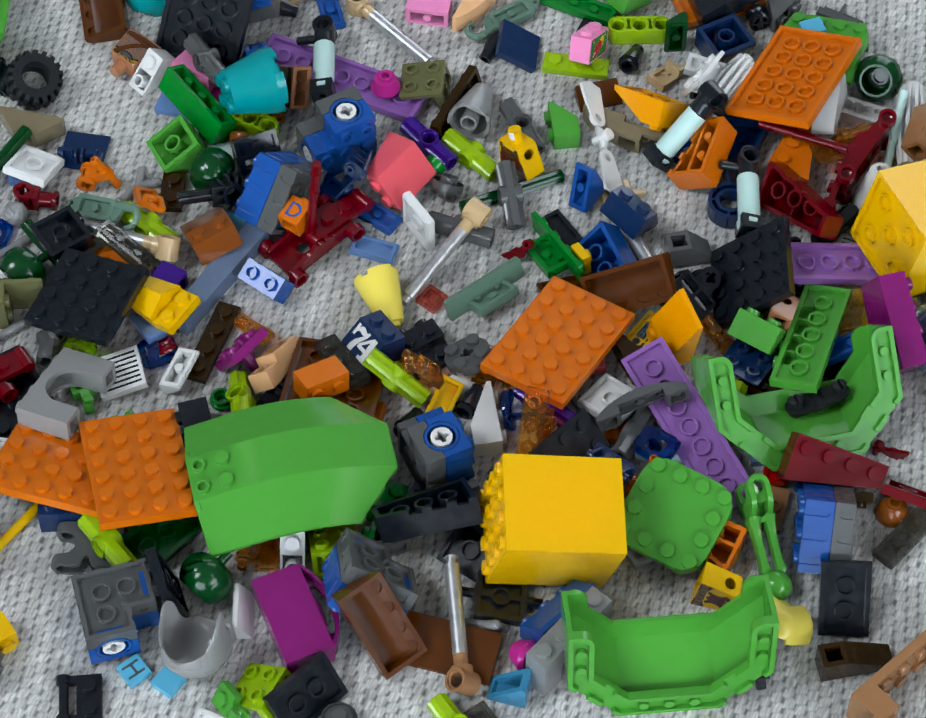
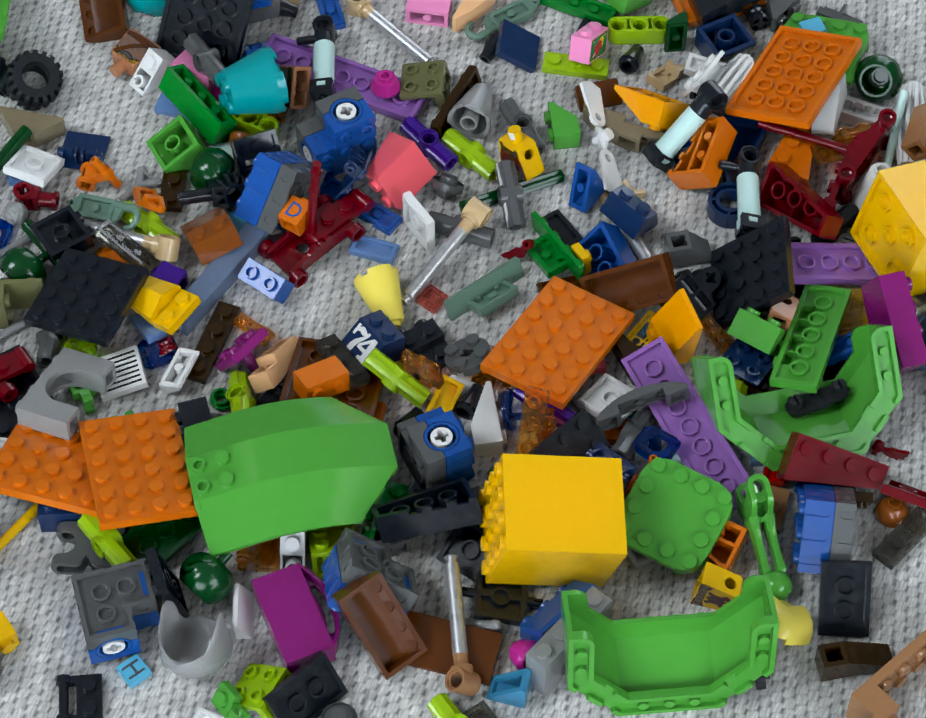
(167, 682): medium azure tile -> none
(436, 164): green tile -> none

